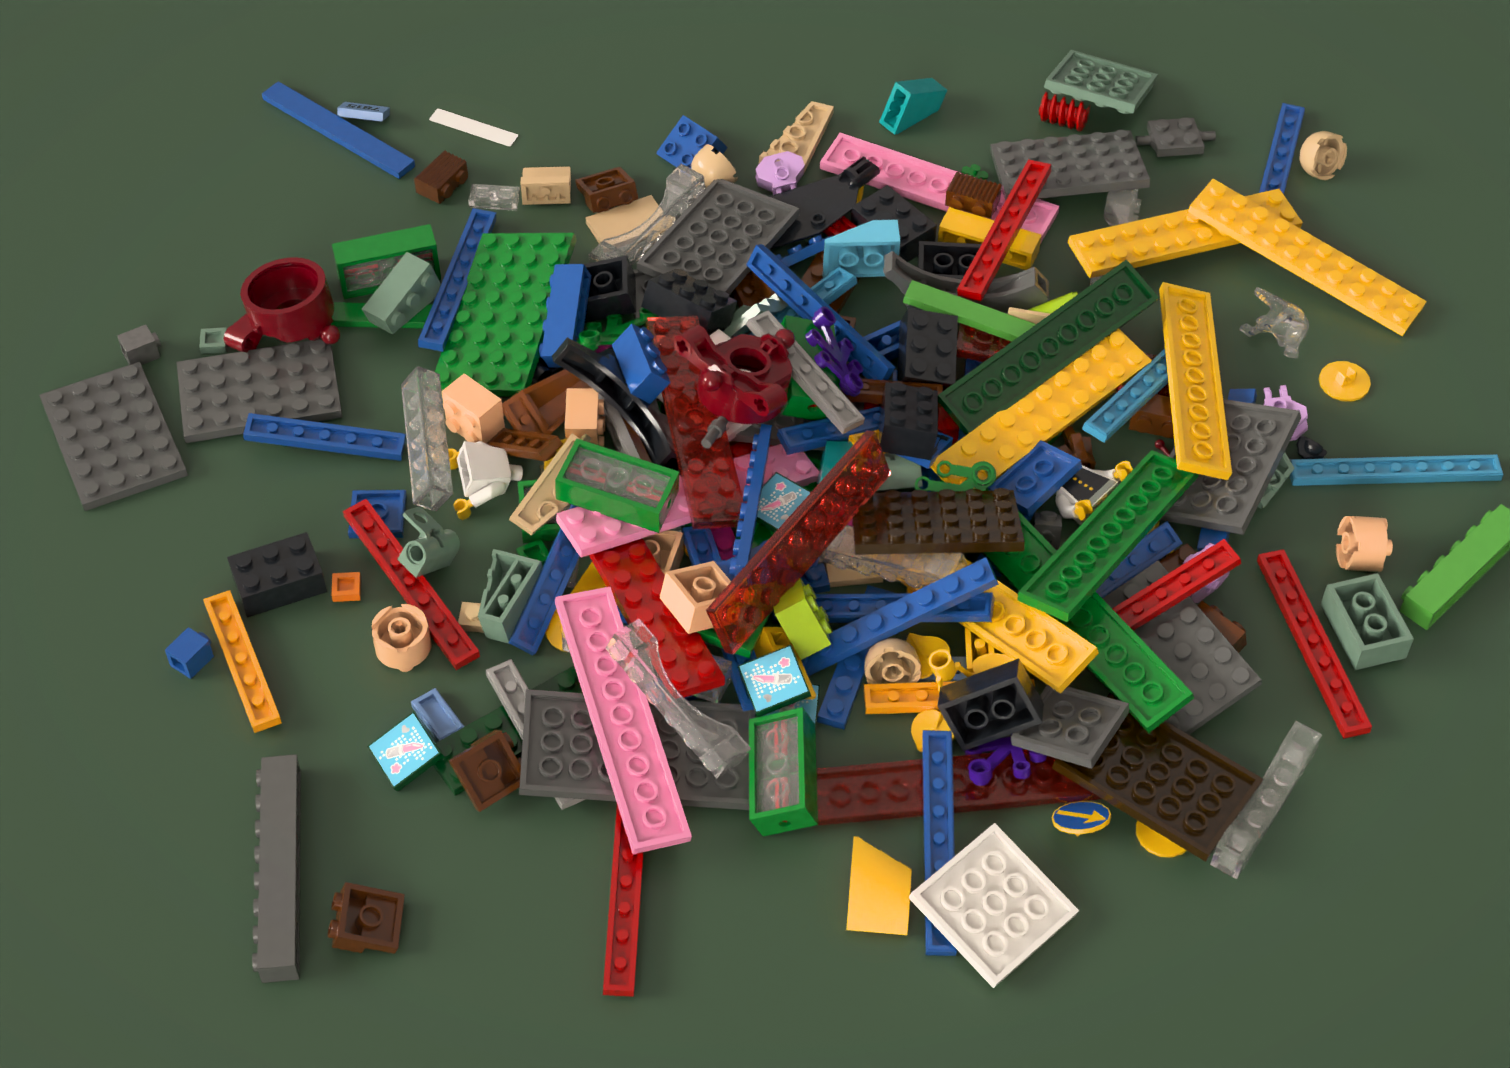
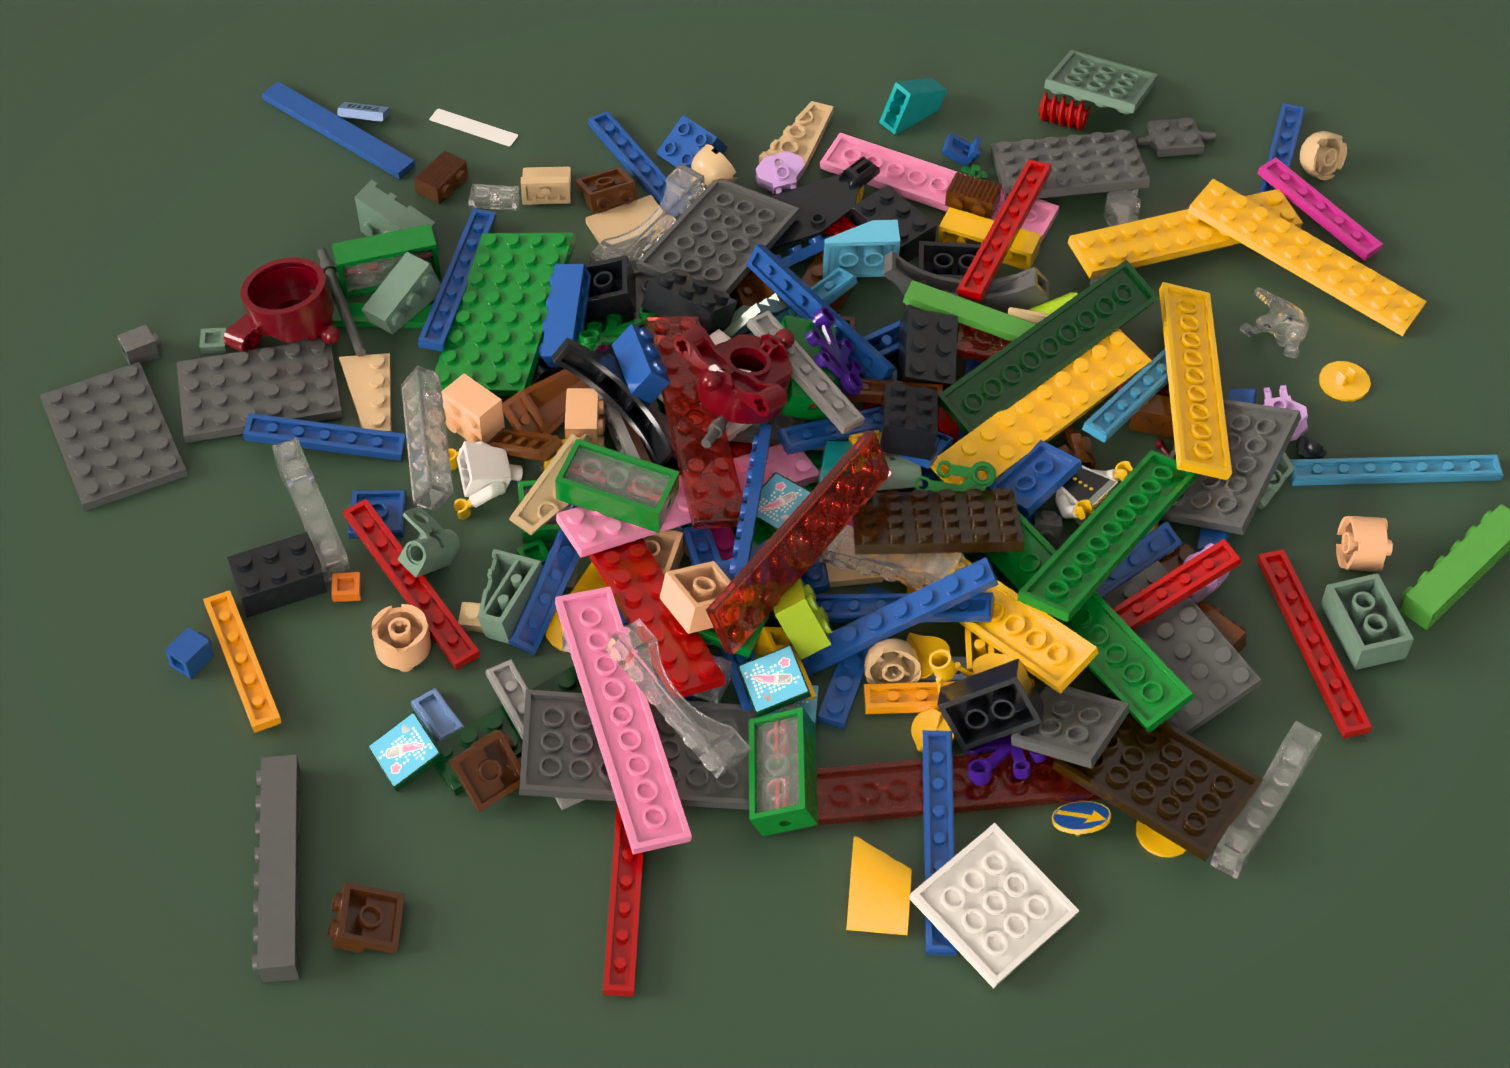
(311, 507): none -> clear arch
(330, 272): none -> dark grey bar
(370, 388): none -> tan wing
(383, 214): none -> sand green wedge
(629, 154): none -> blue tile
(961, 150): none -> blue bracket
(1320, 209): none -> dark pink plate

